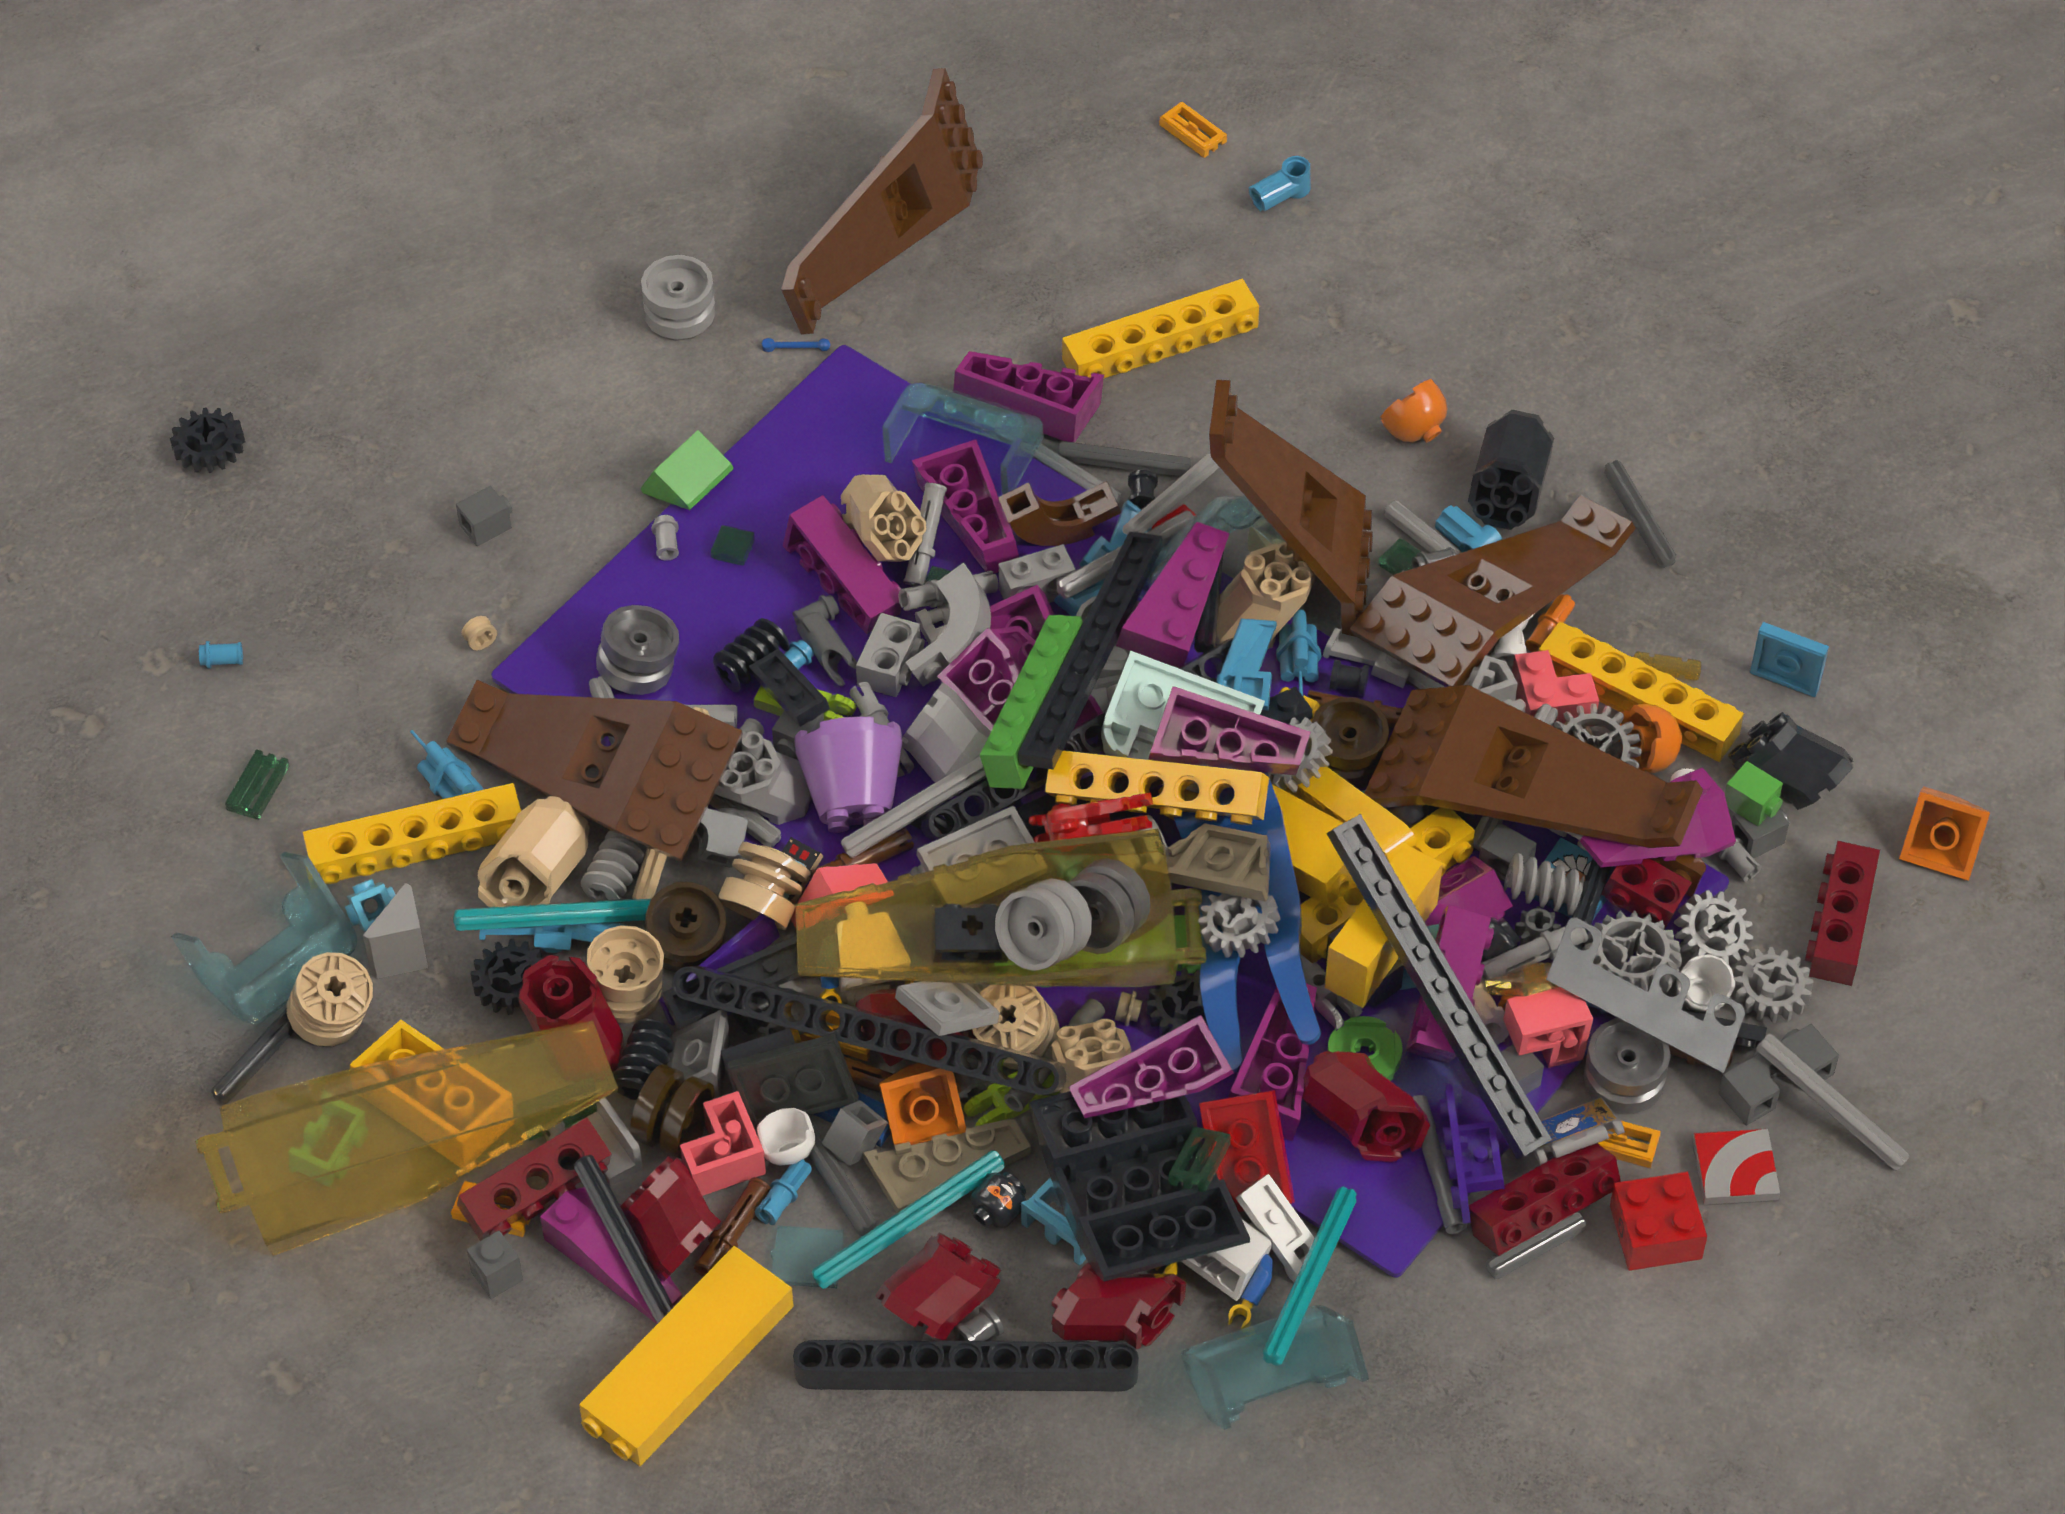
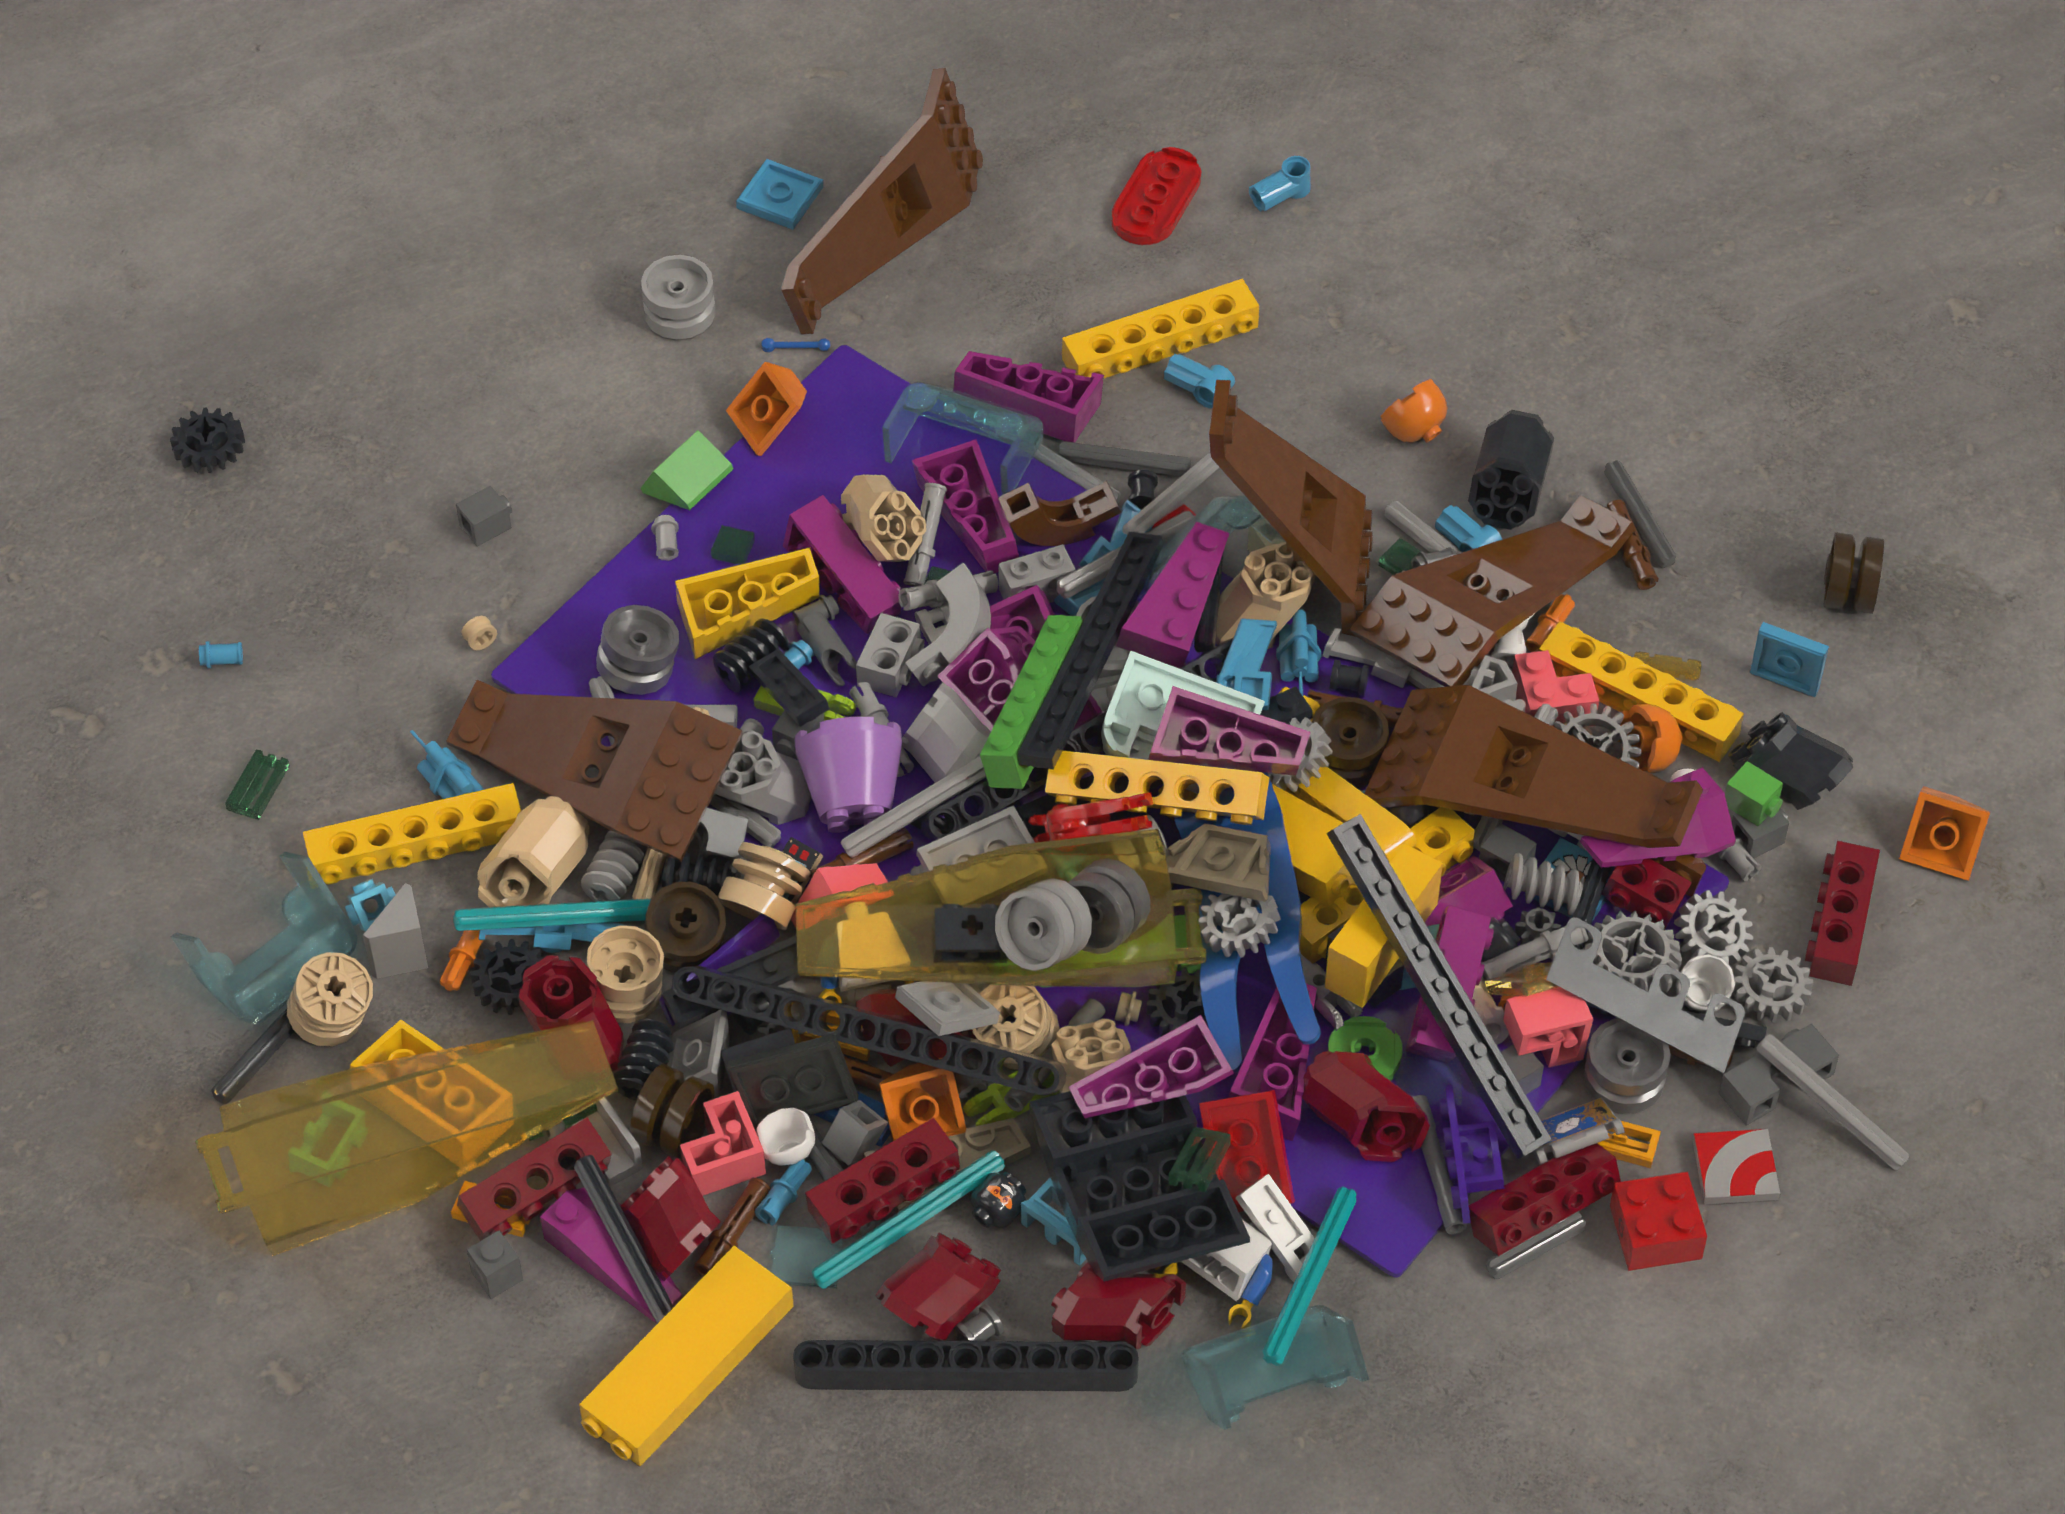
(461, 960): none -> orange axle
(708, 876): none -> black piece
(732, 599): none -> yellow wedge
(766, 405): none -> orange slope
(779, 194): none -> dark azure tile
(890, 1163): none -> dark red brick
(1156, 196): none -> red tile
(1188, 131): light orange tile -> none
(1196, 377): none -> dark azure piece
(1635, 554): none -> reddish brown pin
(1850, 572): none -> dark brown wheel

